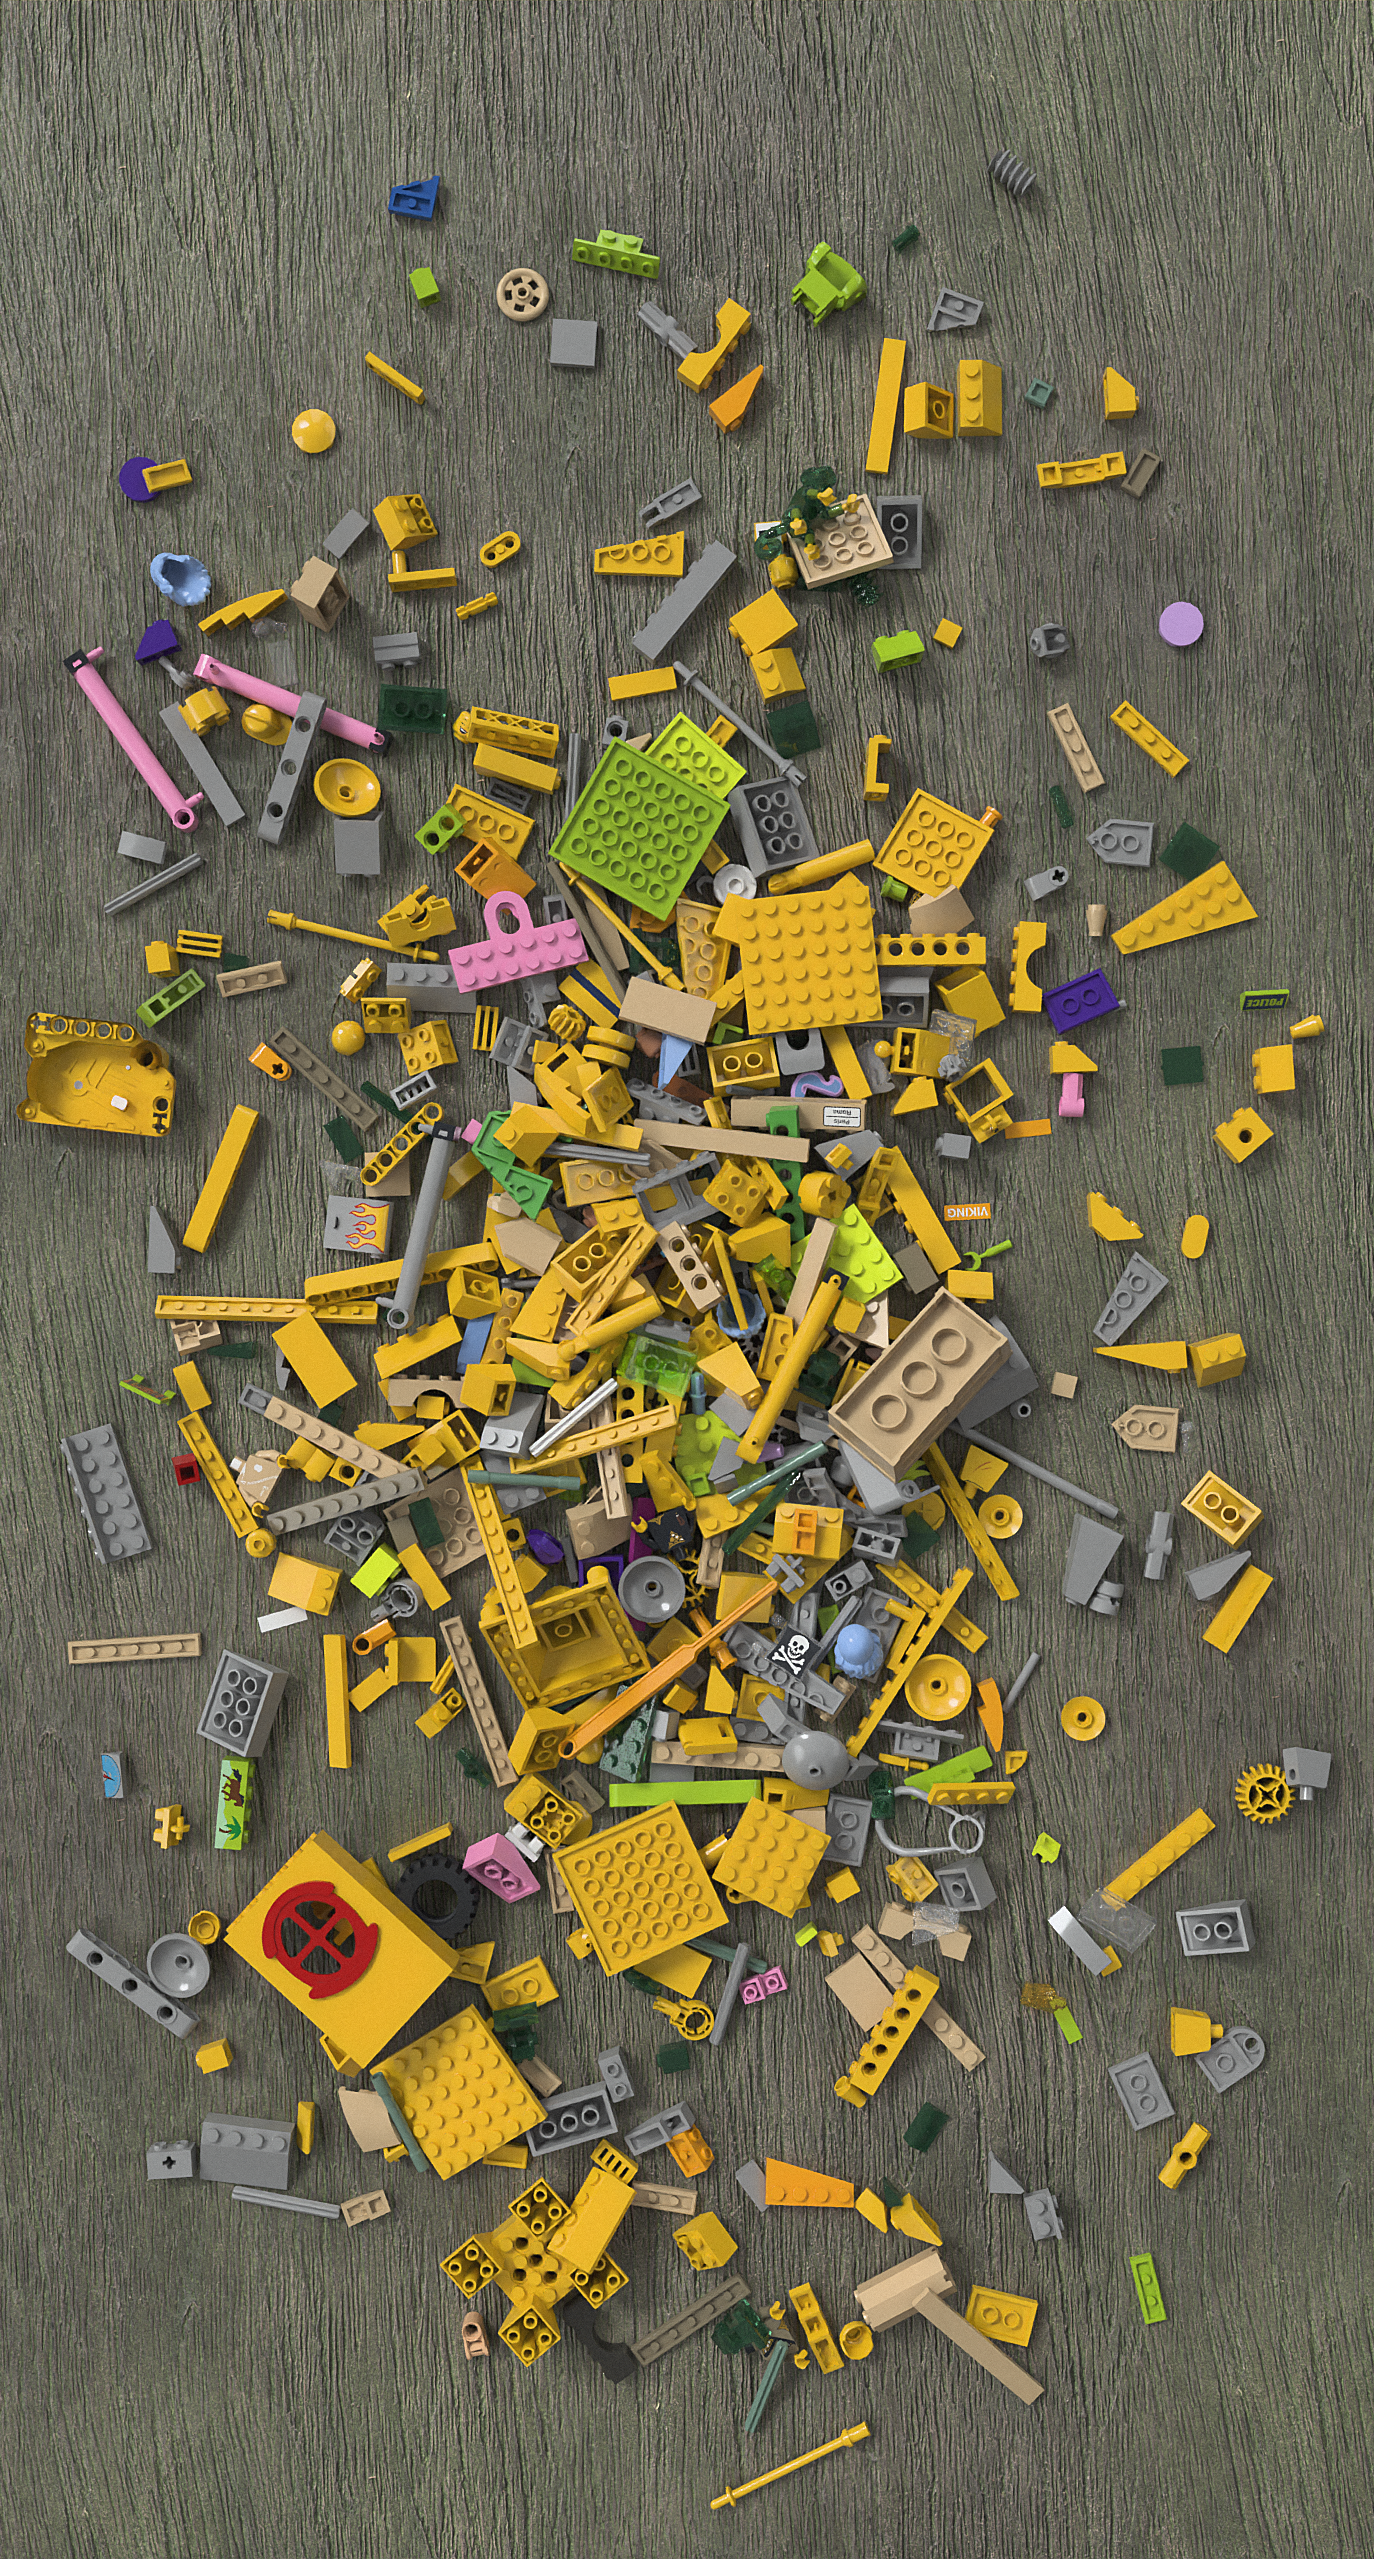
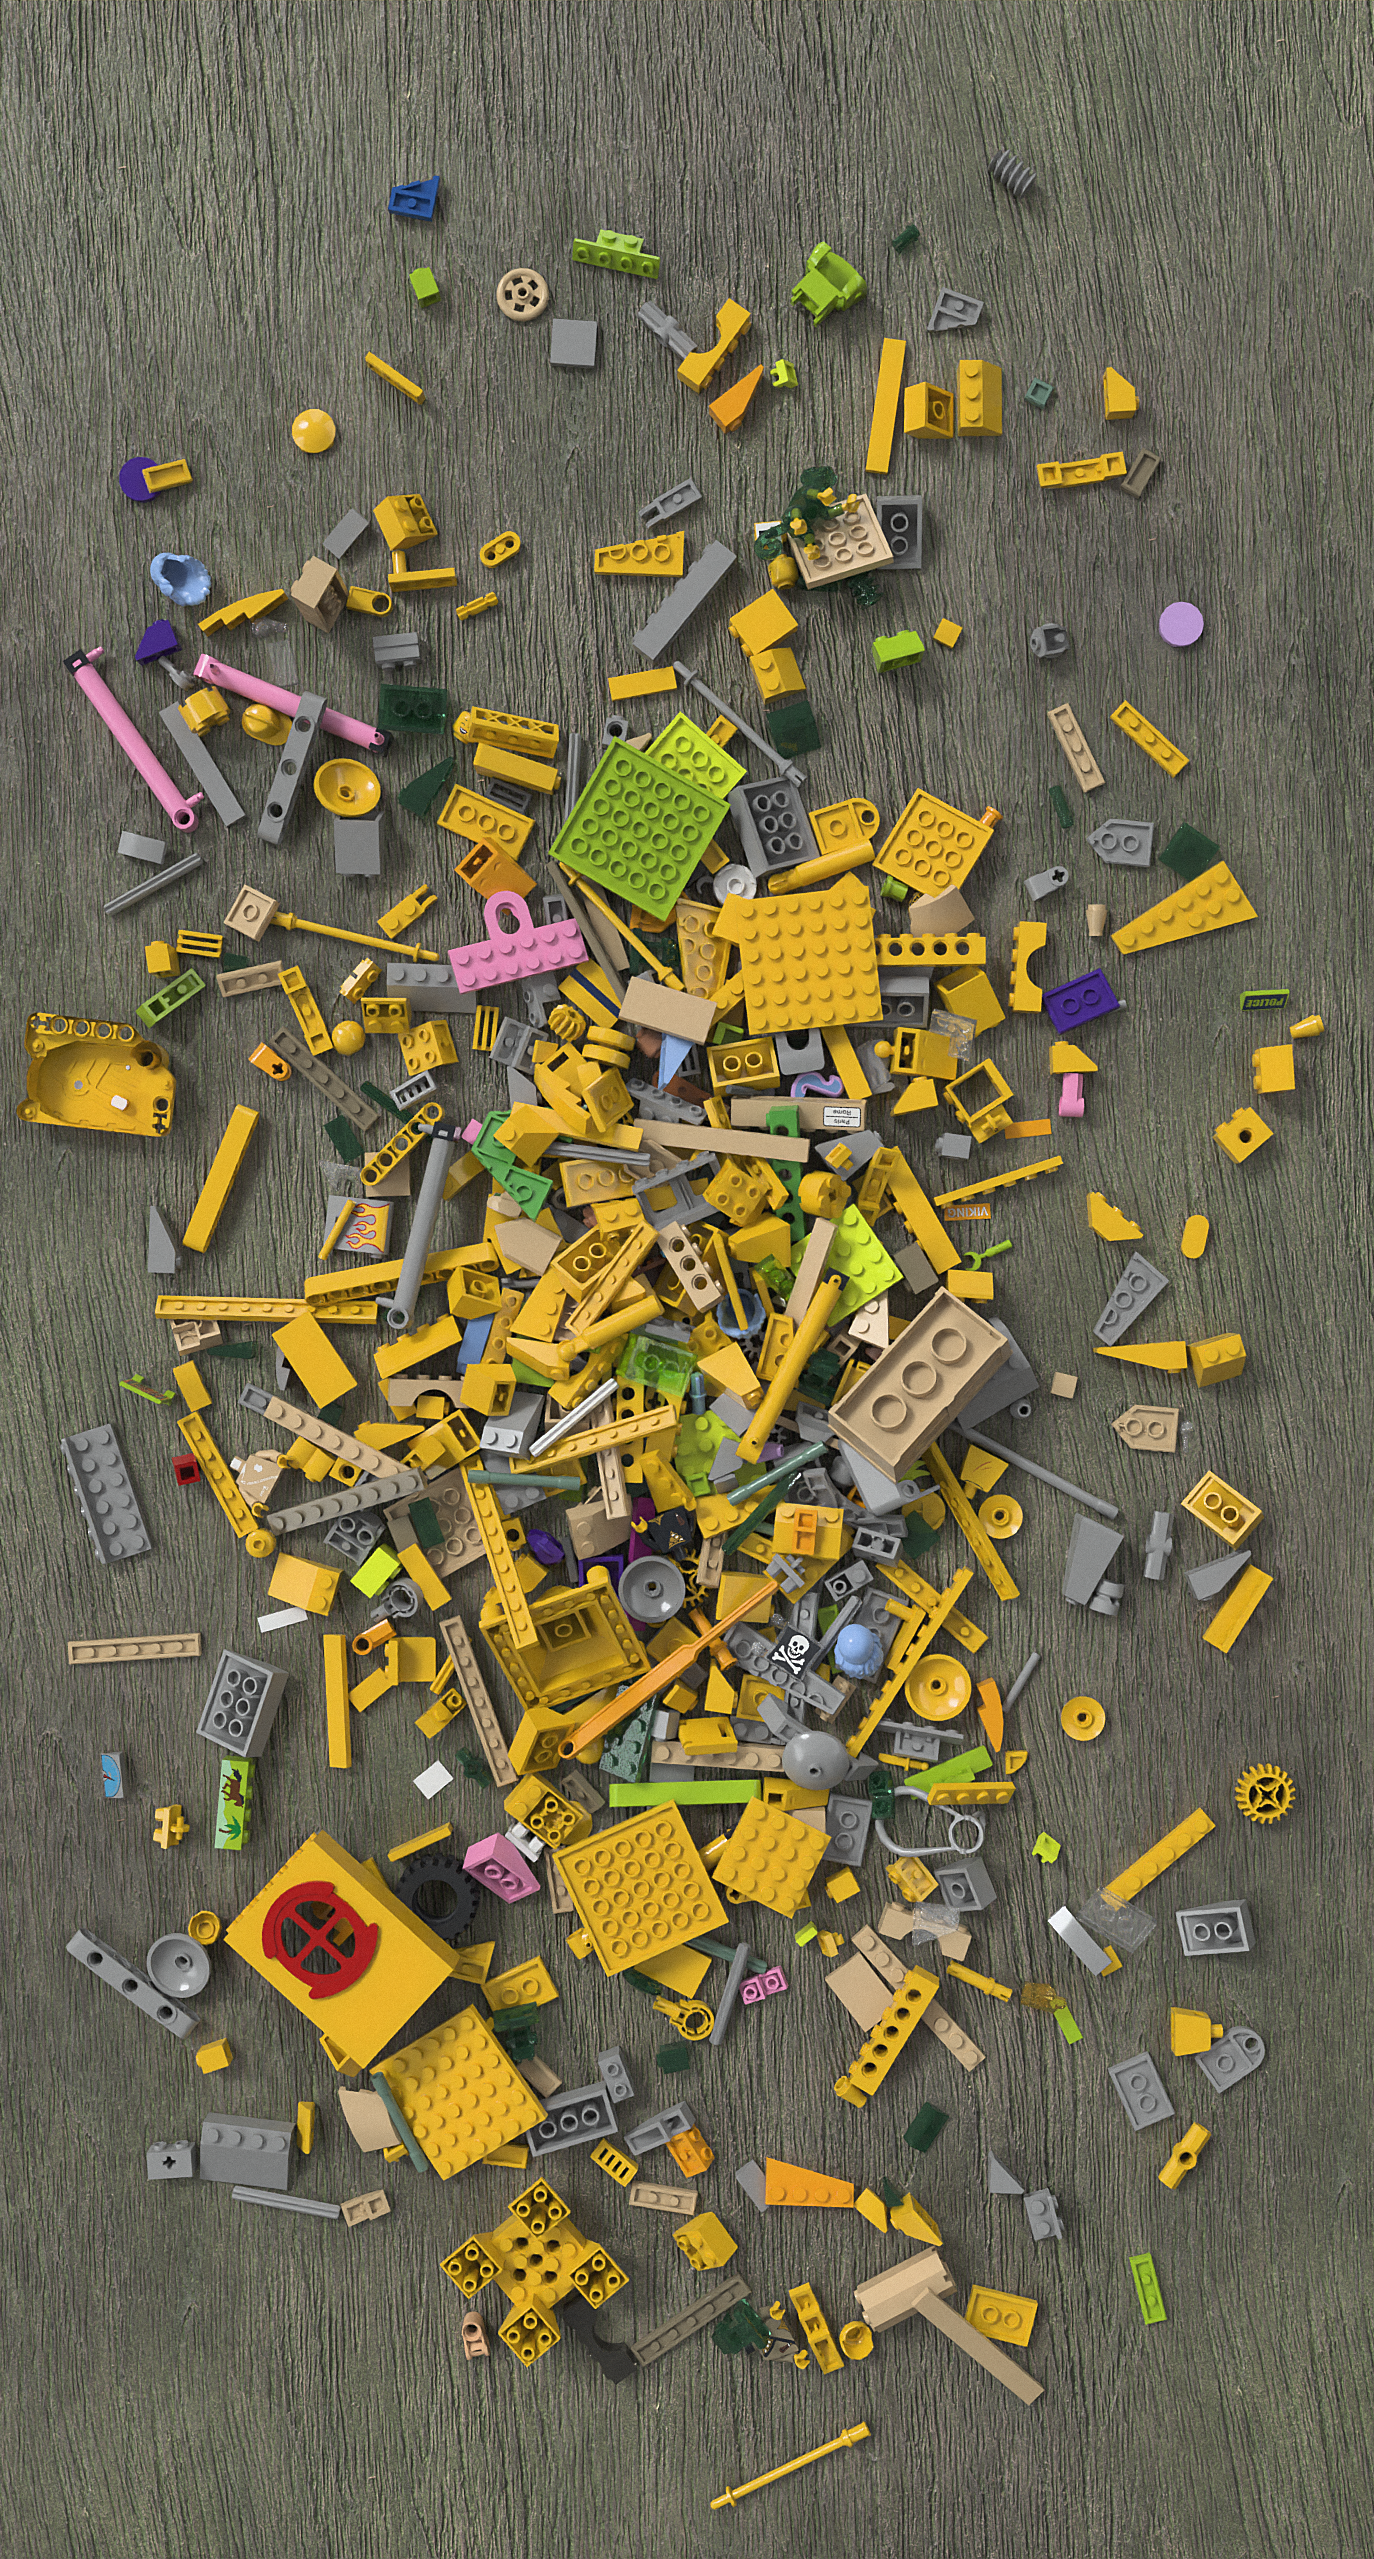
(251, 913): none -> tan tile
(306, 1010): none -> yellow slope
(337, 1229): none -> yellow bar
(363, 601): none -> yellow piece
(424, 790): none -> clear green slope
(433, 1779): none -> white sticker
(437, 921): yellow arch -> none
(438, 825): lime brick -> none
(592, 2220): yellow slope -> none
(766, 2386): sand green axle -> none
(786, 374): none -> neon yellow tile
(843, 825): none -> yellow tile
(848, 1315): yellow brick -> none
(872, 790): yellow panel -> none
(952, 1068): light grey gear -> none
(986, 1984): none -> yellow pin
(989, 1185): none -> yellow plate
(1182, 1065): clear green piece -> none
(1306, 1770): light grey torso -> none

